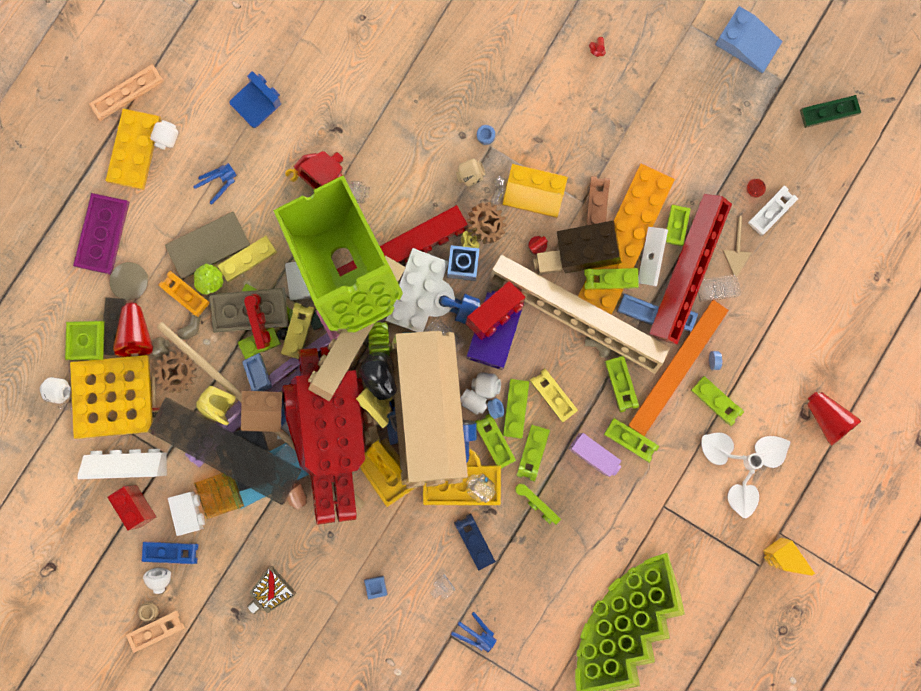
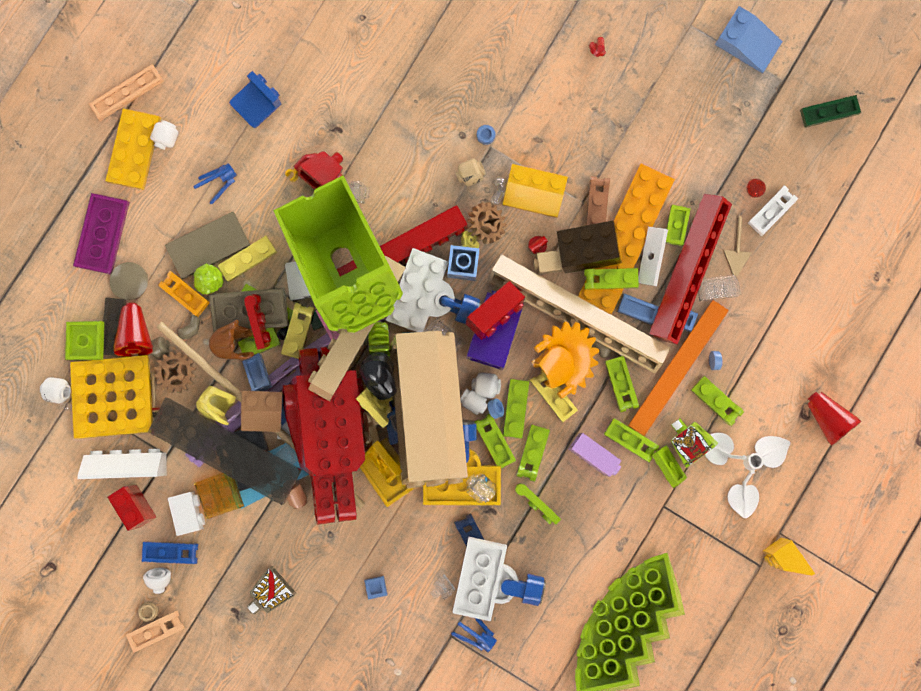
(222, 341): none -> dark orange hair
(489, 581): none -> white plate
(566, 357): none -> light orange piece
(669, 466): none -> lime plate
(691, 441): none -> torso

